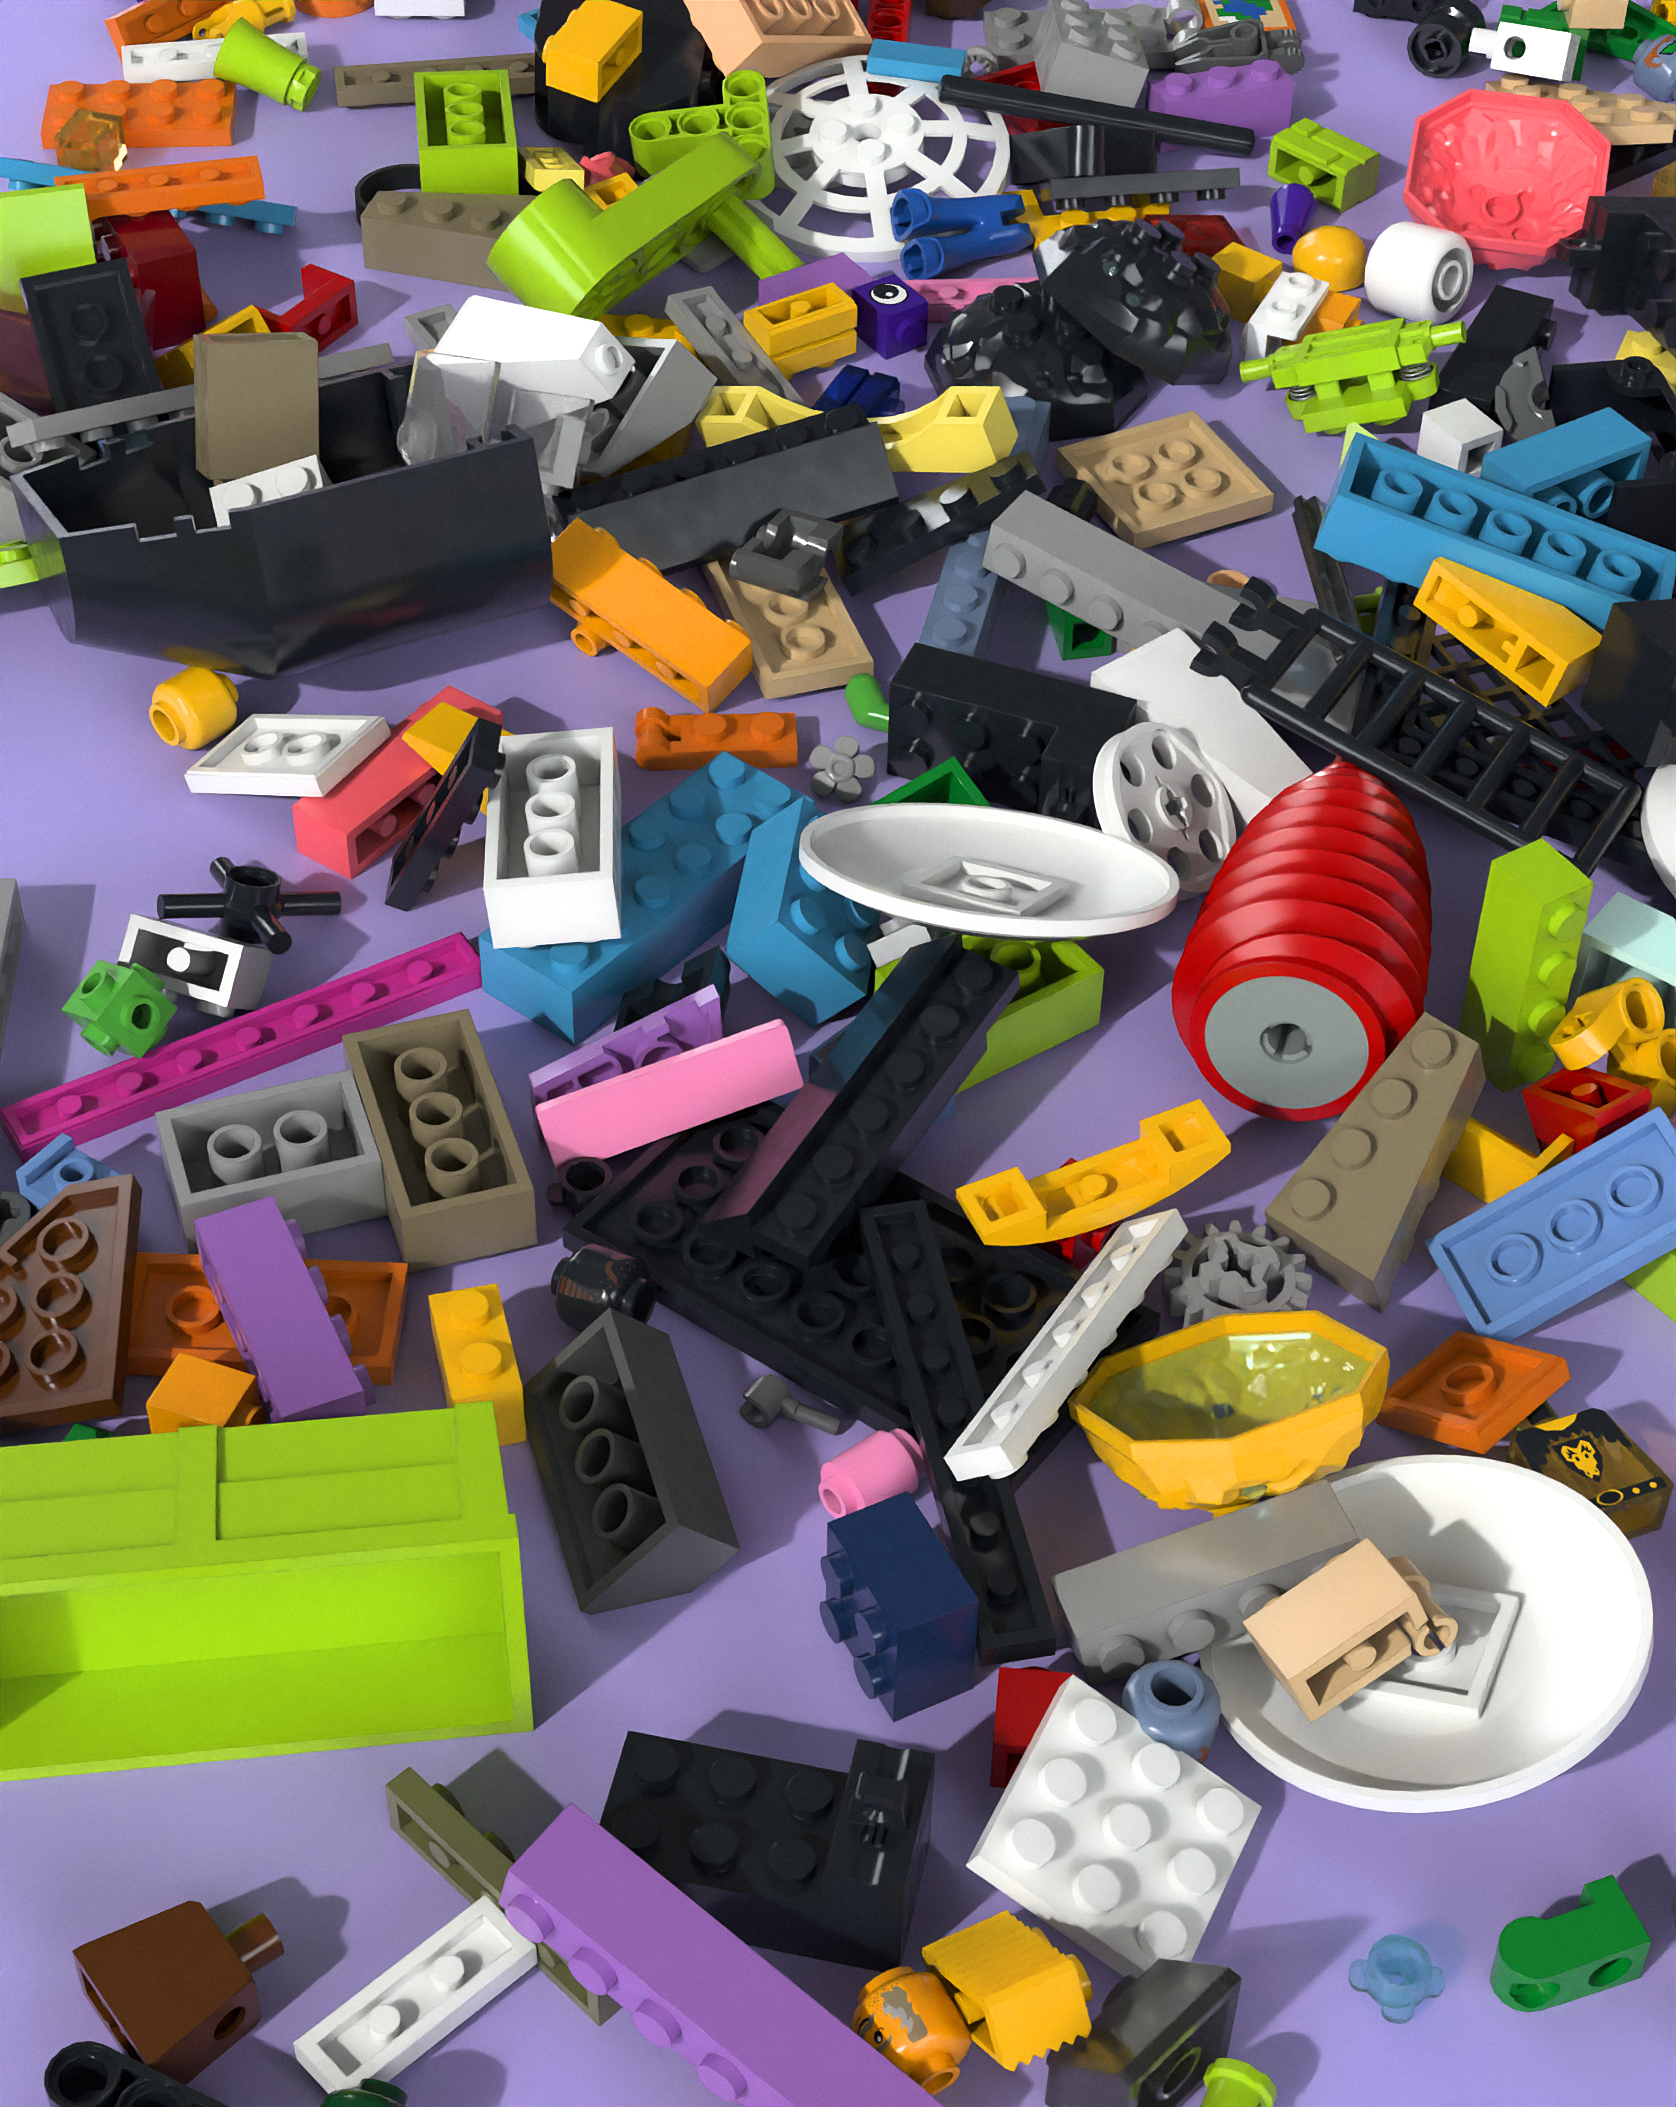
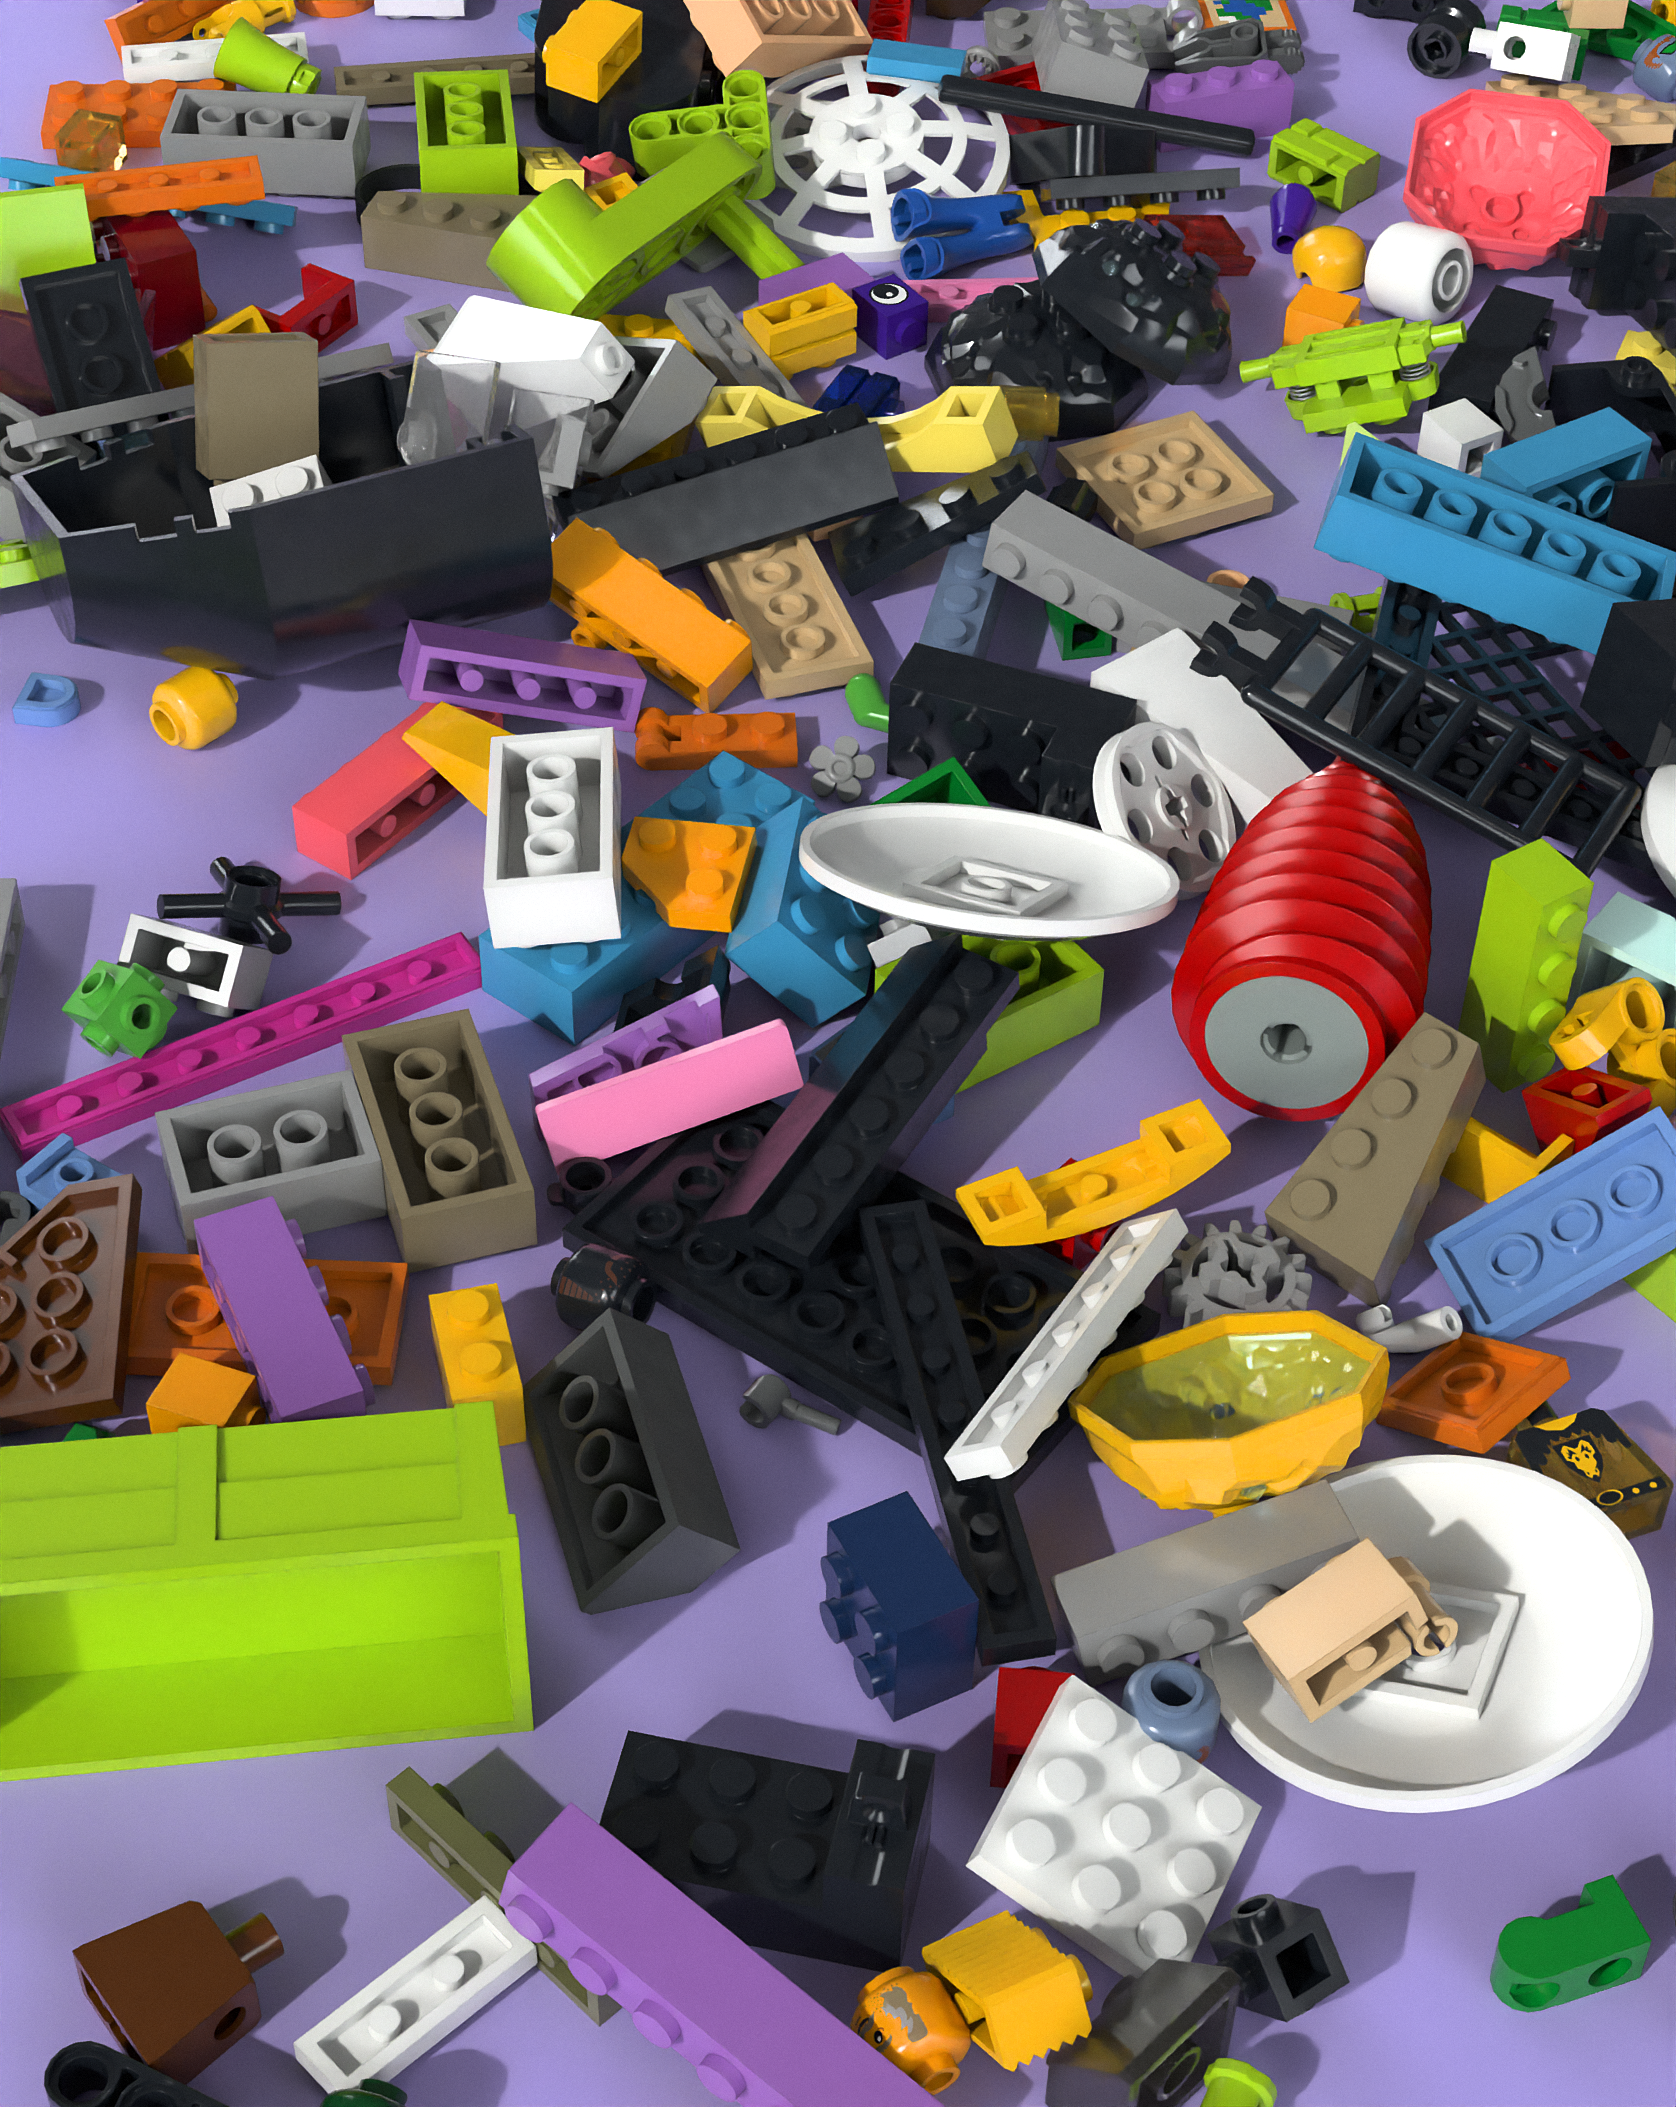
(47, 701): none -> medium blue tile
(287, 754): white tile -> none
(300, 139): none -> light grey brick
(450, 805): black plate -> none
(521, 676): none -> medium lavender brick
(690, 869): none -> light orange plate
(788, 555): dark grey cylinder -> none
(871, 1472): bright pink brick -> none
(1032, 411): none -> clear yellow brick
(1245, 278): yellow brick -> none
(1280, 1955): none -> black brick
(1282, 314): white bracket -> none
(1324, 571): black axle -> none
(1399, 1957): clear light blue plate -> none
(1413, 1334): none -> white arm
(1515, 631): yellow slope -> none

